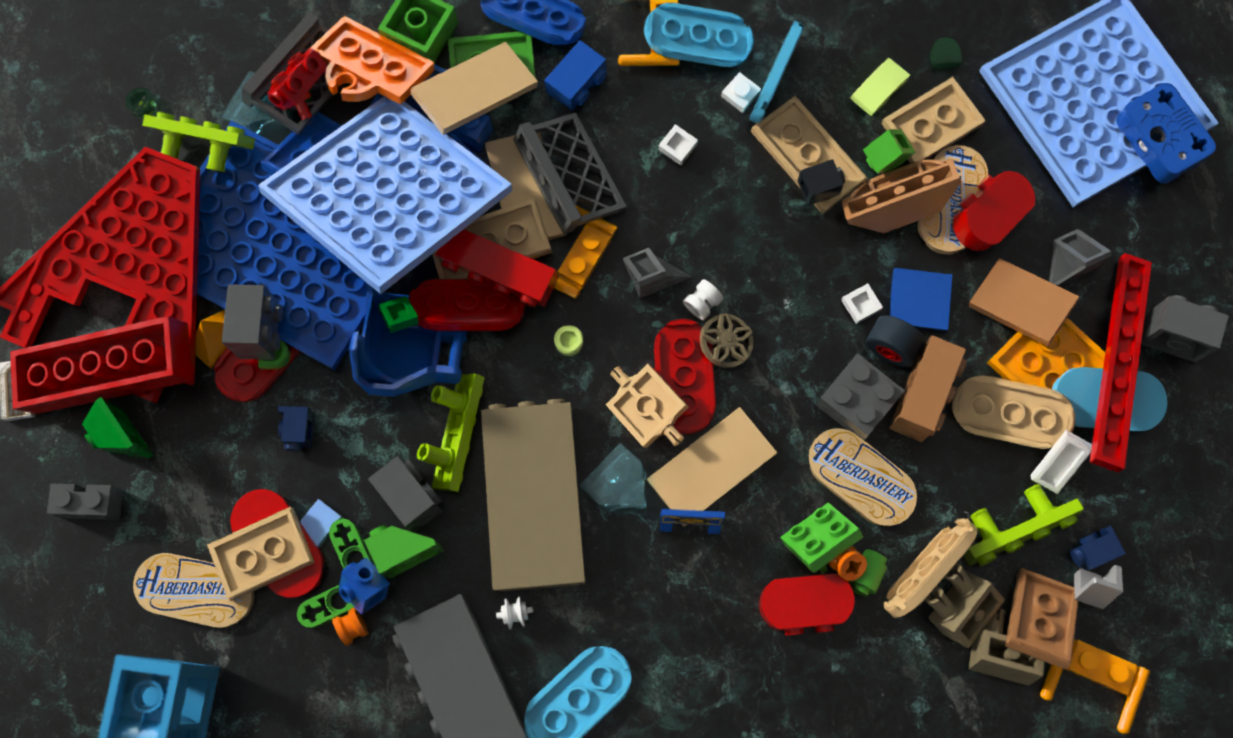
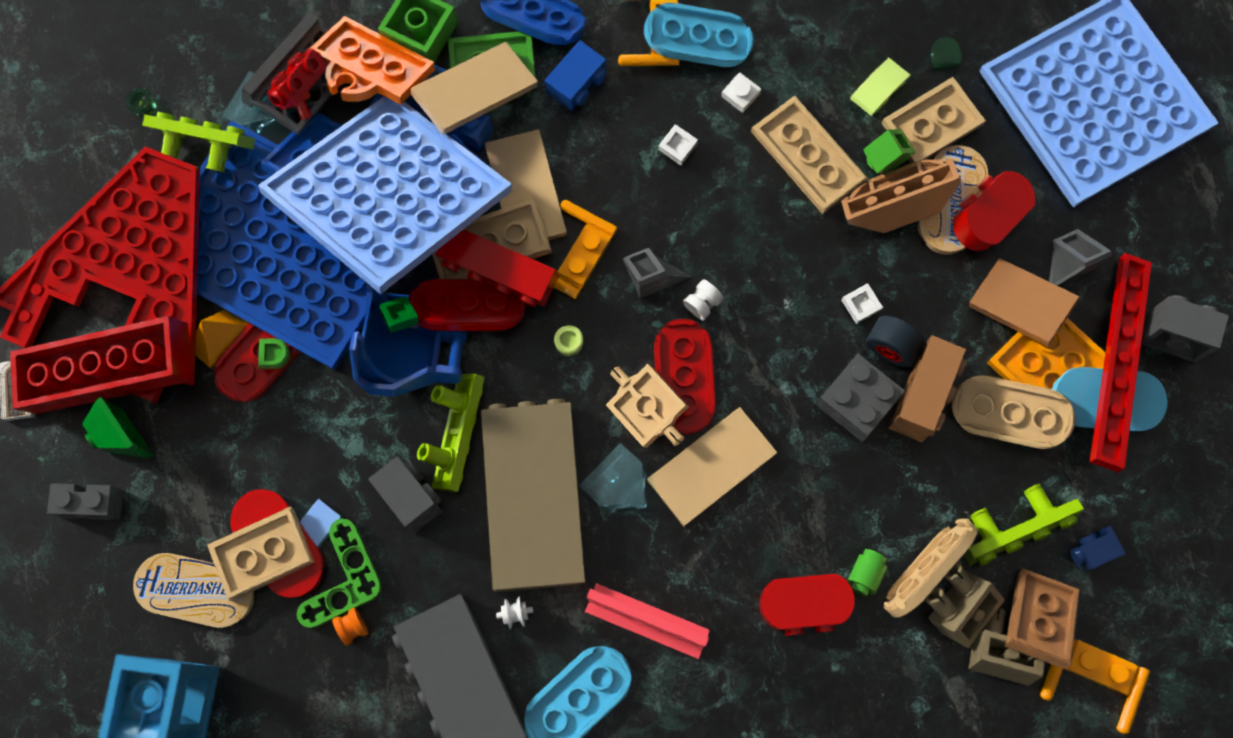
(252, 322): dark grey brick -> none
(296, 427): dark blue brick -> none
(363, 585): blue brick -> none
(399, 550): bright green slope -> none
(547, 174): dark grey fence -> none
(647, 621): none -> coral fence
(711, 518): blue flag -> none
(726, 340): dark tan wheel -> none
(777, 72): medium azure tile -> none
(821, 182): black brick -> none
(821, 537): bright green plate -> none
(849, 564): orange wheel -> none
(862, 477): tan tile -> none
(921, 298): blue tile -> none
(1061, 462): white tile -> none
(1098, 589): light grey panel -> none
(1165, 133): blue axle -> none

